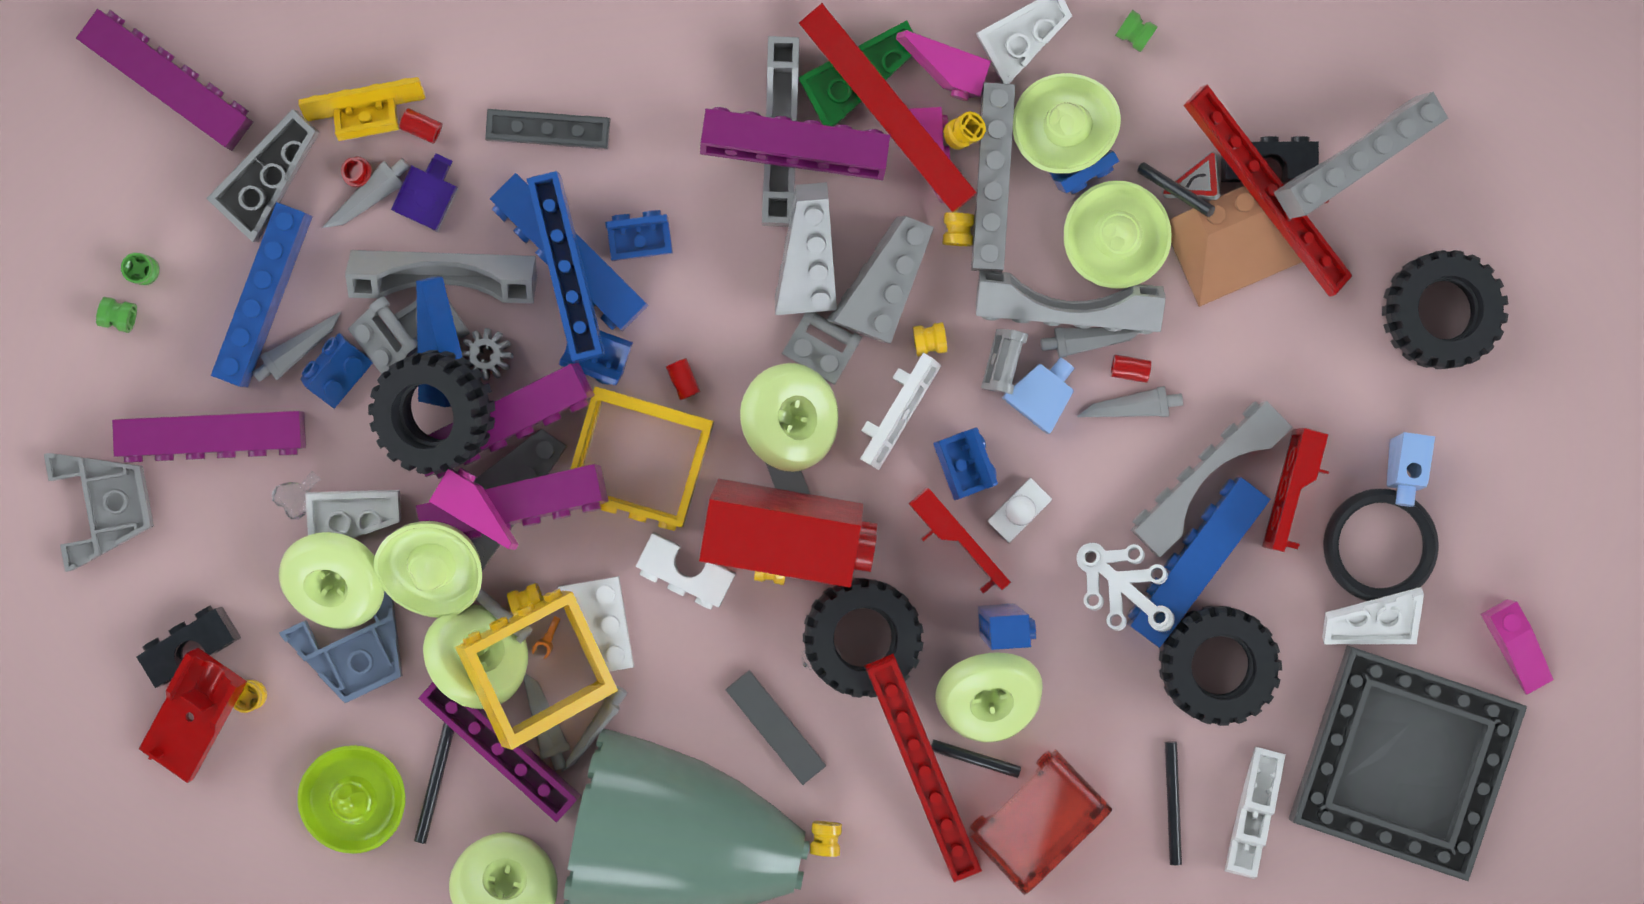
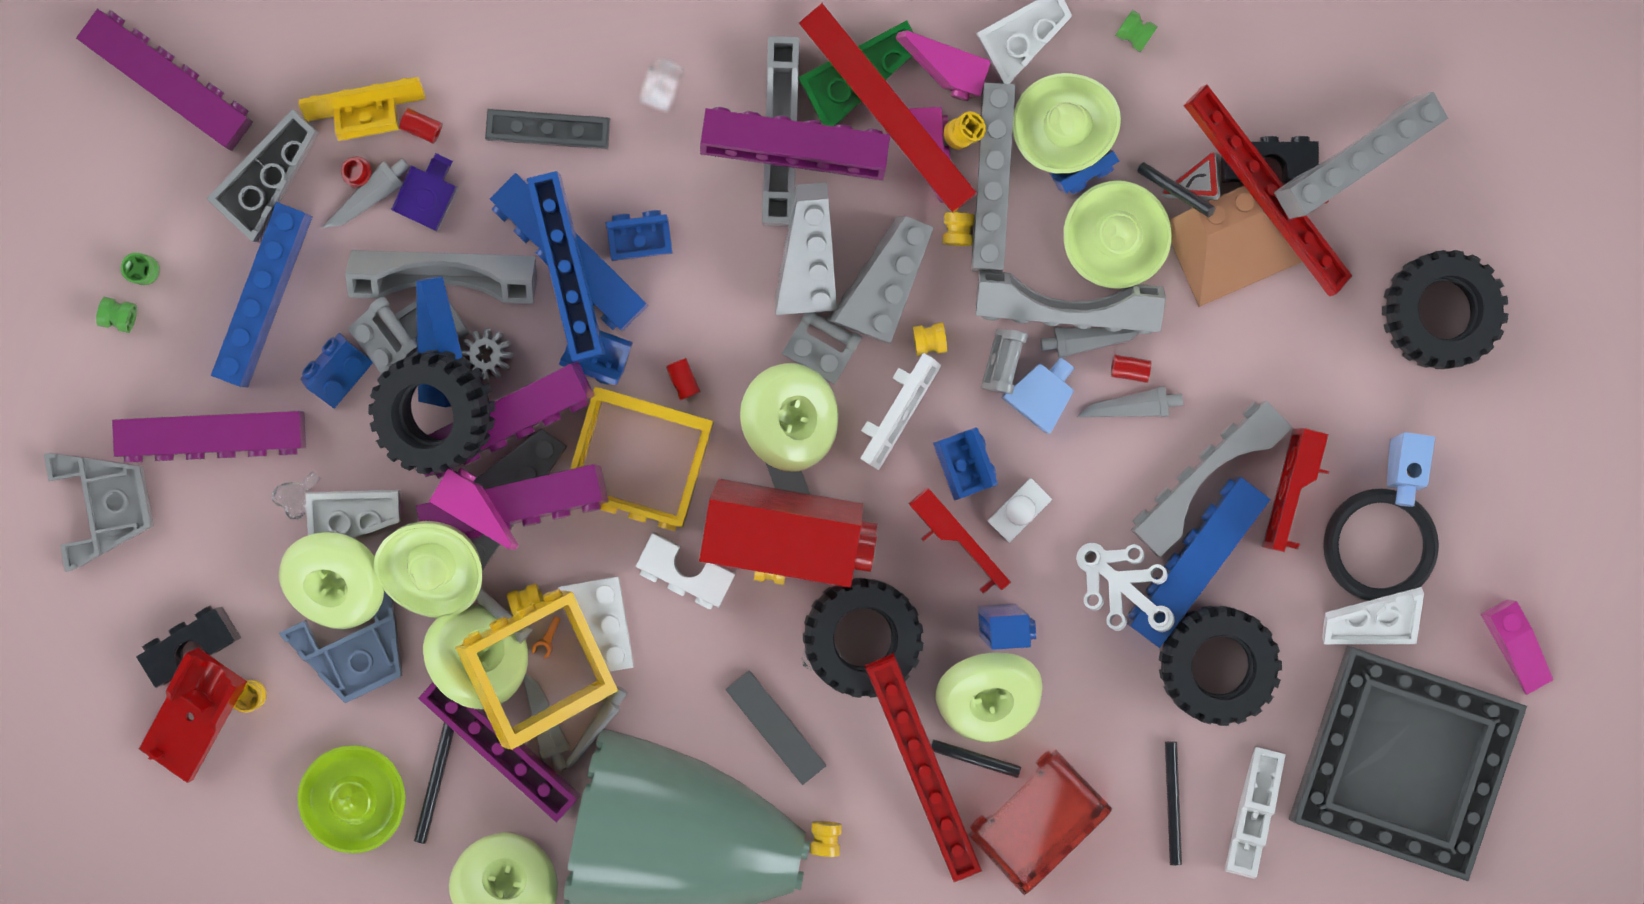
(289, 353): light grey bar -> none
(661, 84): none -> clear bracket

